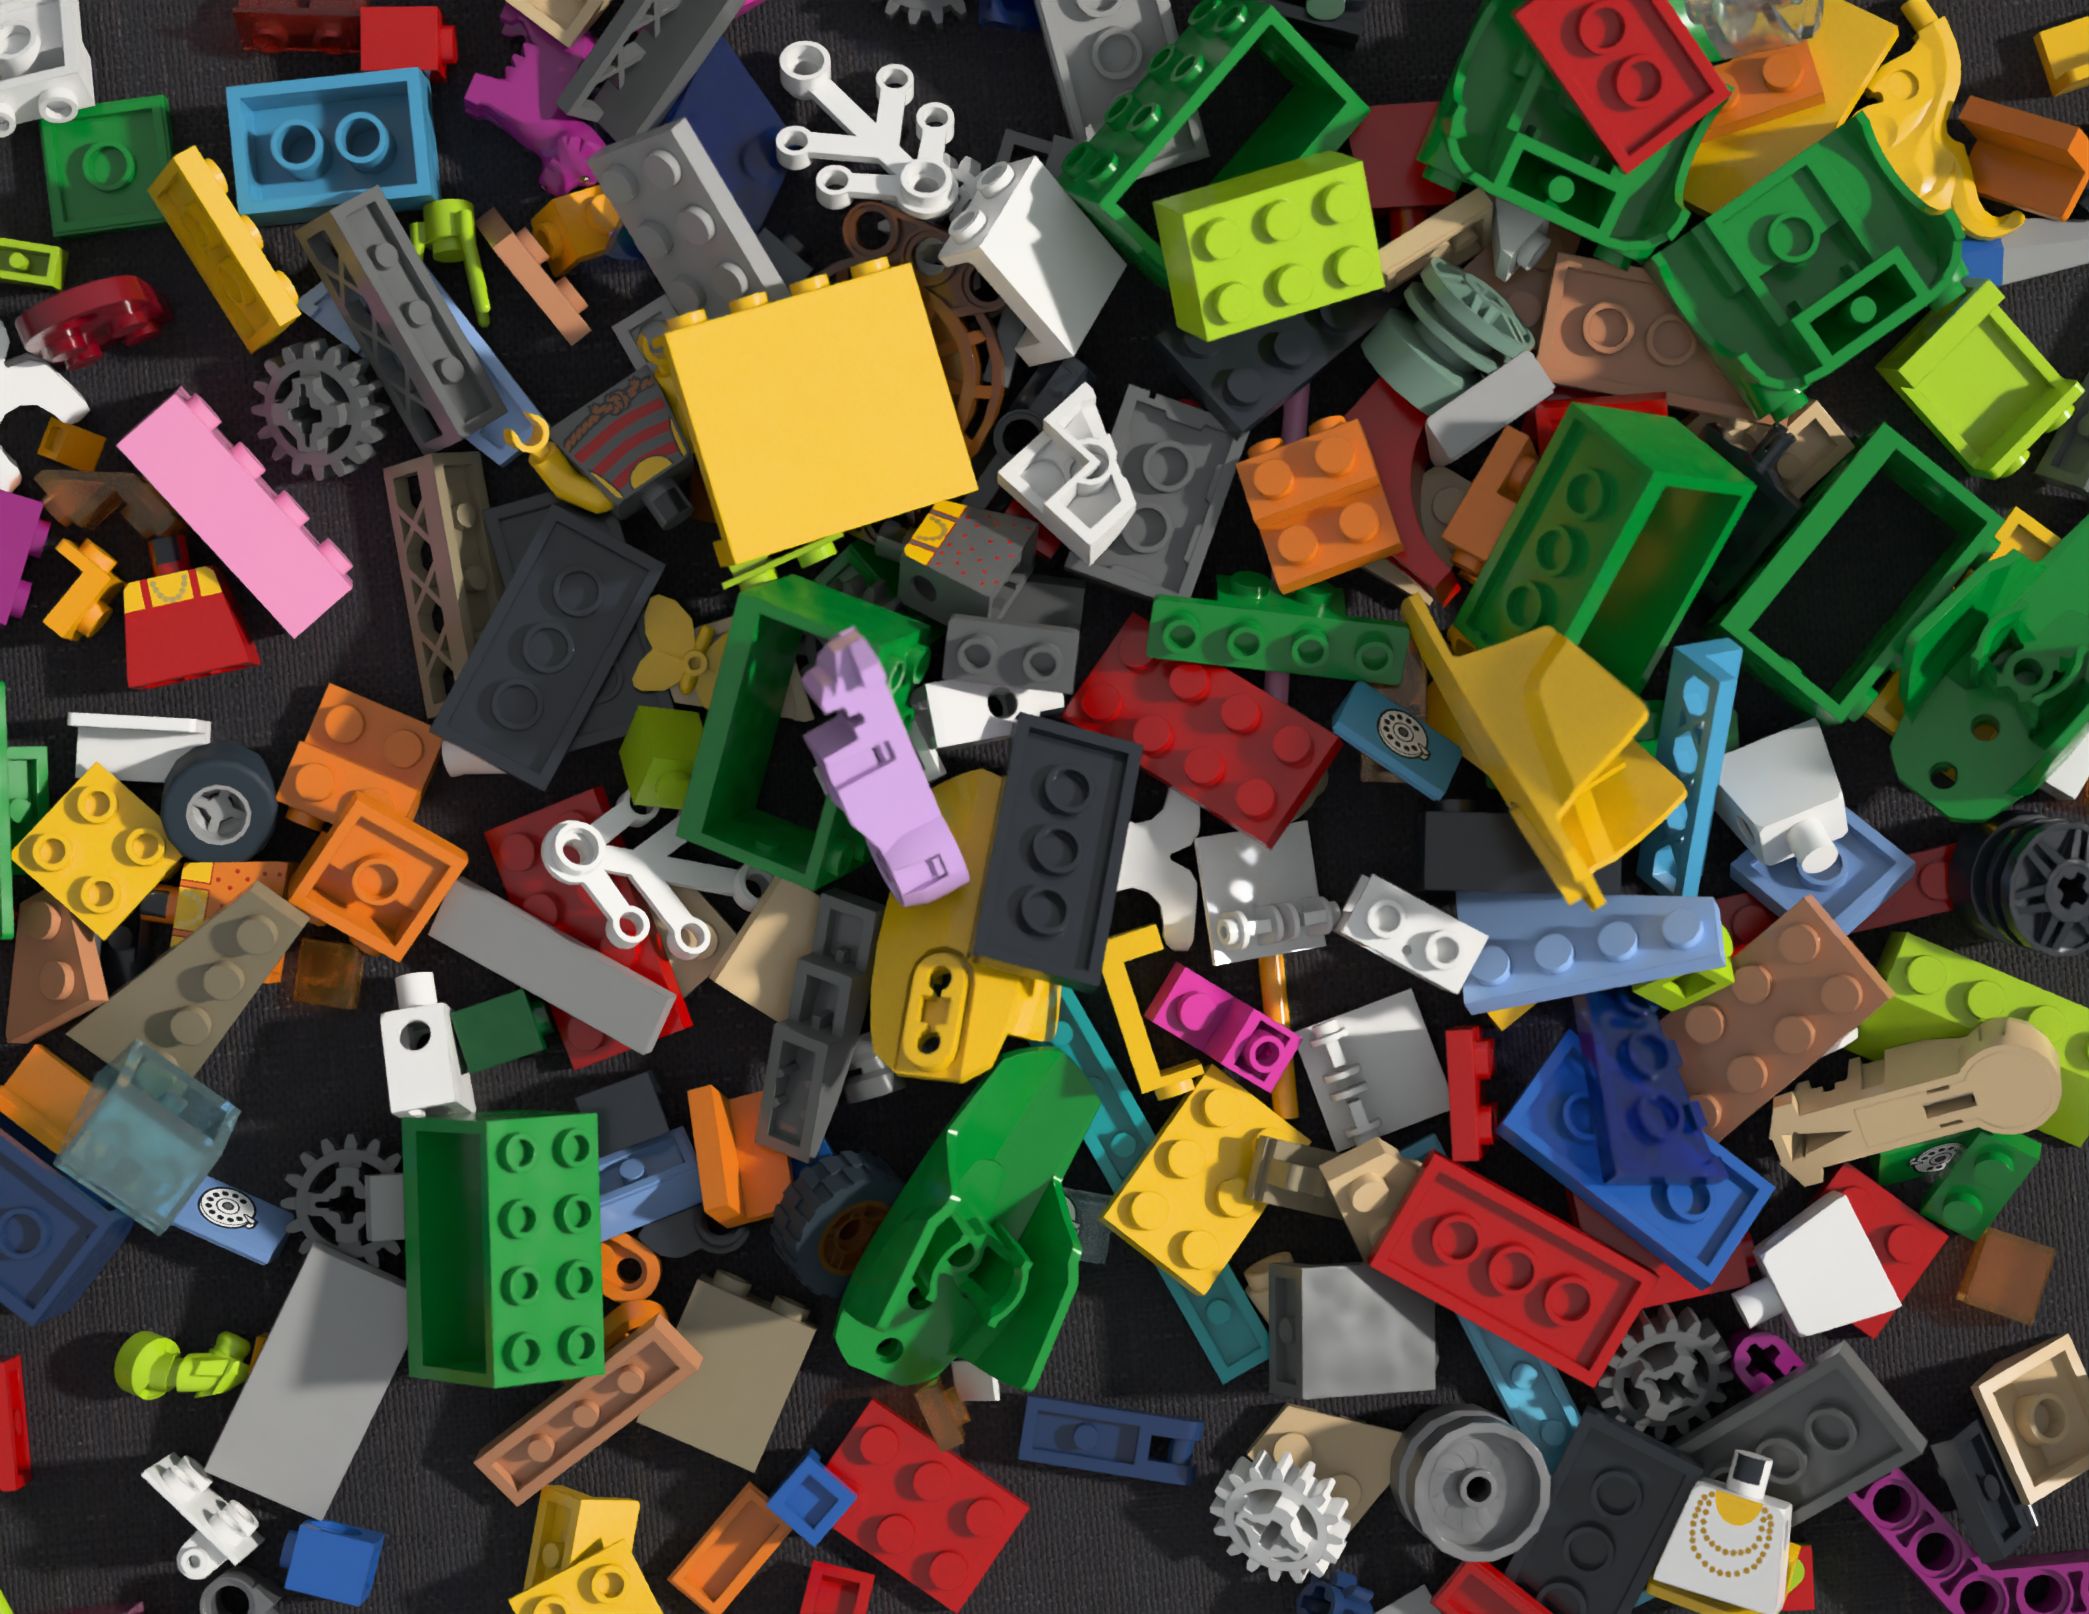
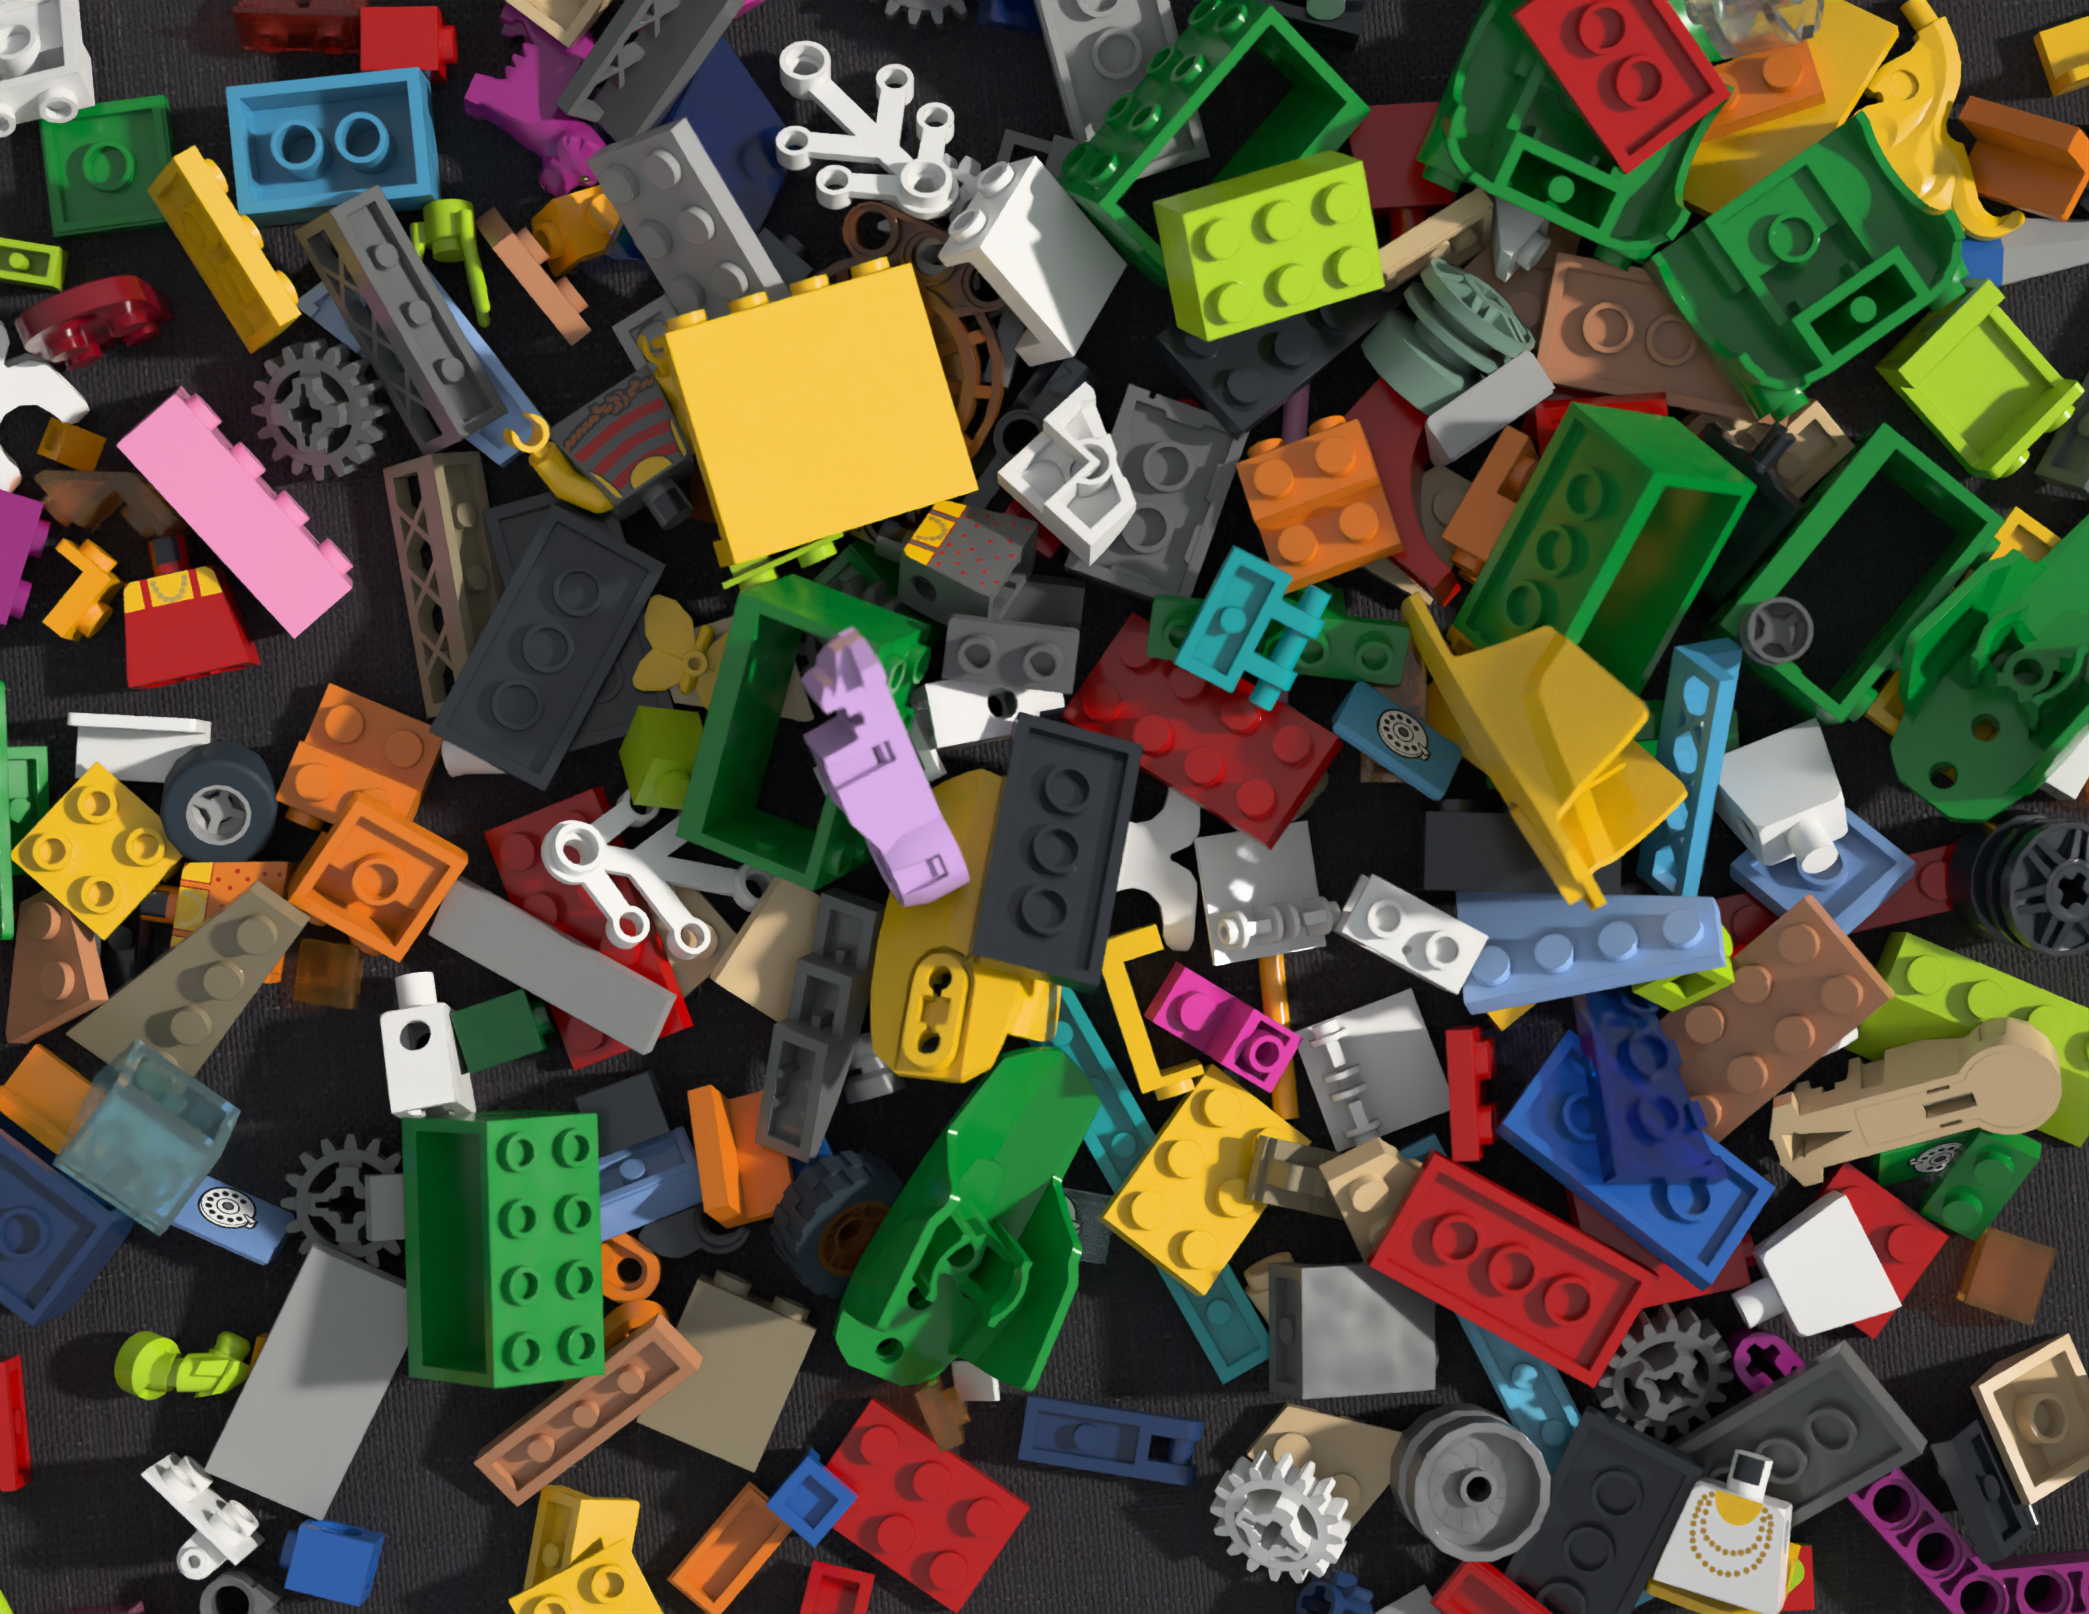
(1234, 619): none -> teal plate
(1784, 624): none -> dark grey wheel

